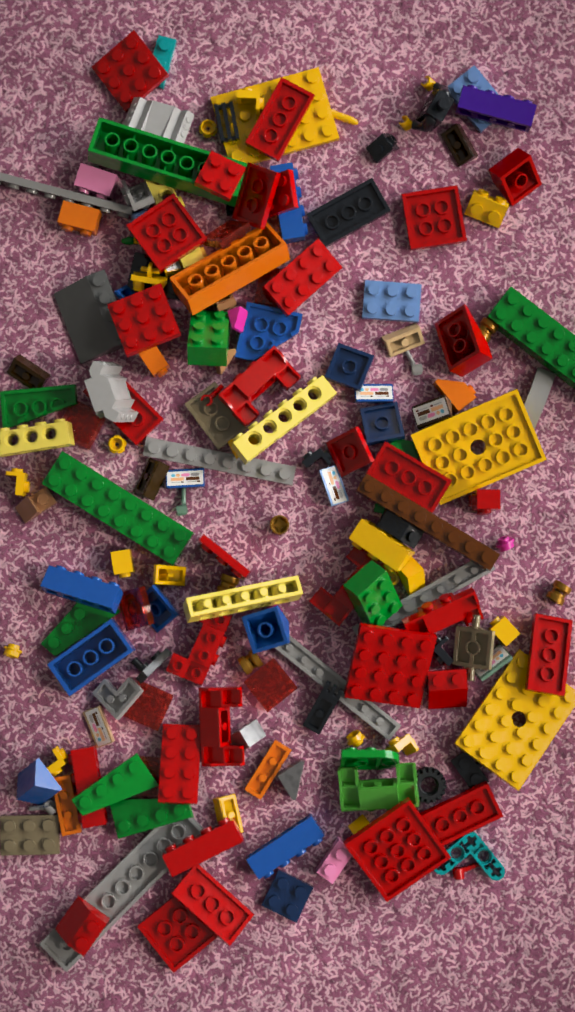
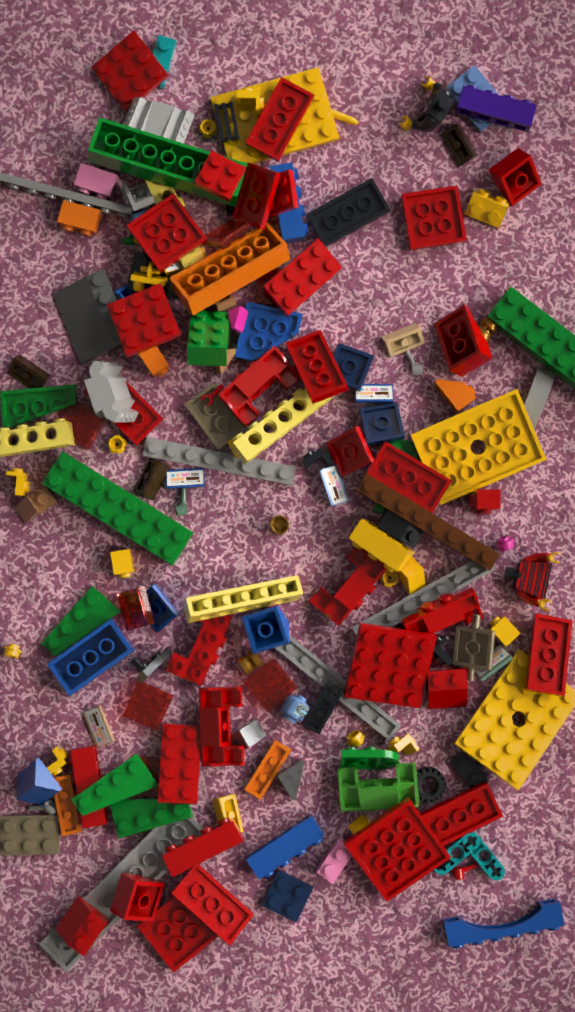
(82, 589): blue brick -> none
(119, 700): light grey plate -> none
(136, 897): none -> red slope
(169, 575): yellow slope -> none
(223, 557): red plate -> none
(227, 582): pearl gold wheel -> none
(295, 708): none -> medium blue head
(316, 366): none -> red plate
(373, 594): green brick -> none
(382, 147): black bracket -> none
(391, 301): medium blue plate -> none
(432, 411): slope -> none
(532, 578): none -> torso
(545, 916): none -> blue arch
(557, 597): pearl gold wheel -> none

